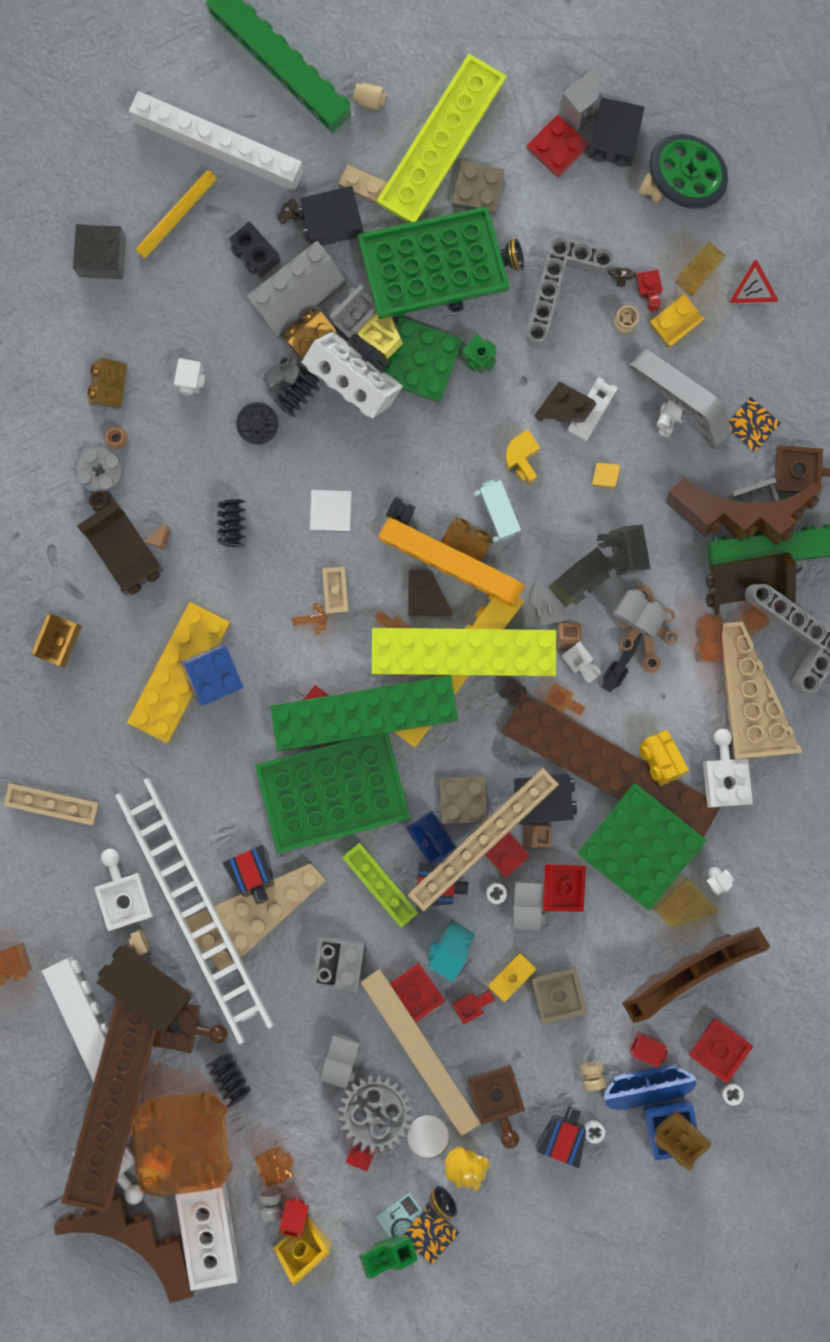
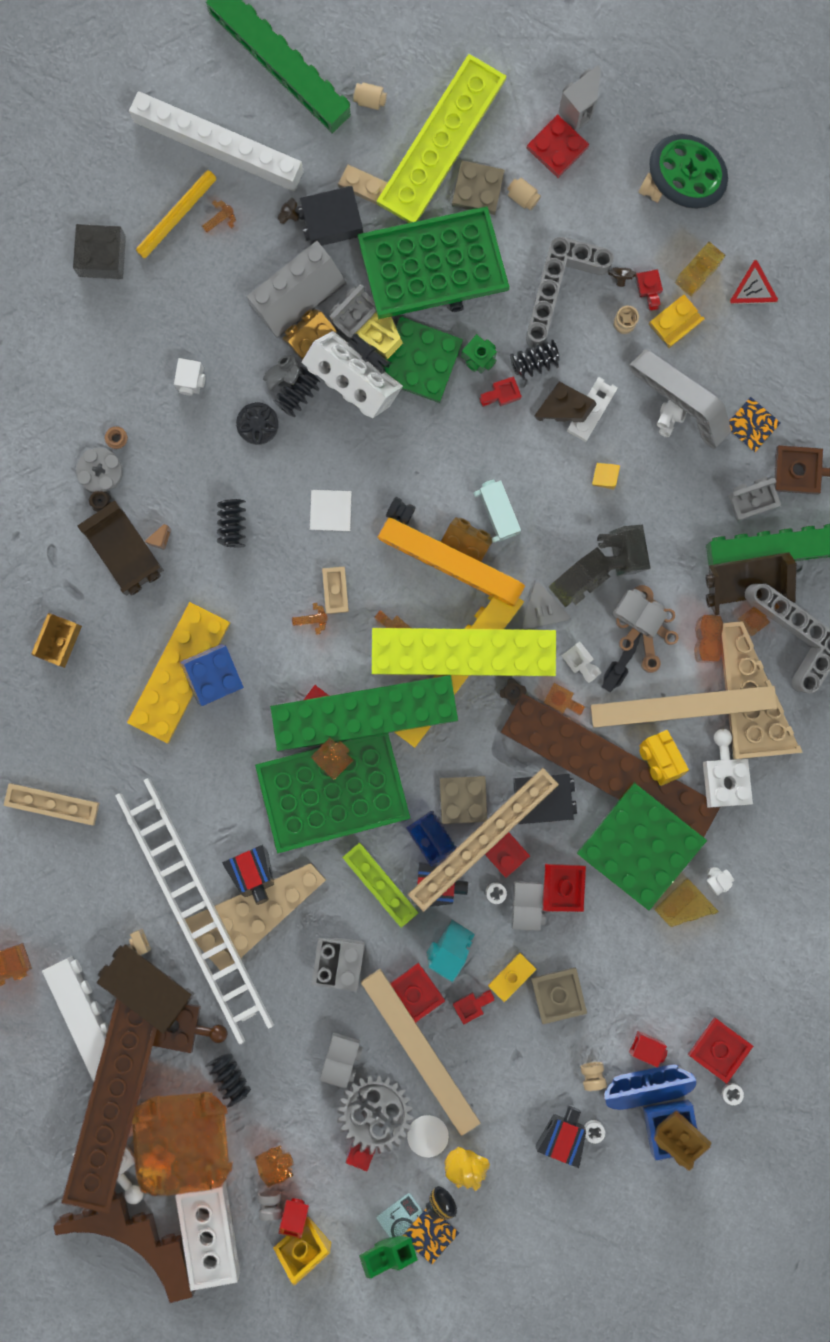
(107, 383): pearl gold bracket -> none
(130, 886): white plate -> none
(227, 211): none -> clear orange piece
(258, 247): black brick -> none
(332, 757): none -> clear orange brick
(425, 595): dark brown wing -> none
(492, 1110): reddish brown plate -> none
(503, 391): none -> red plate
(513, 255): black piece -> none
(517, 453): yellow brick -> none
(523, 193): none -> tan brick
(535, 360): none -> black piece
(537, 836): medium nougat slope -> none
(568, 635): medium nougat slope -> none
(616, 132): black brick -> none
(684, 706): none -> tan tile
(692, 970): reddish brown arch -> none
(709, 512): reddish brown arch -> none

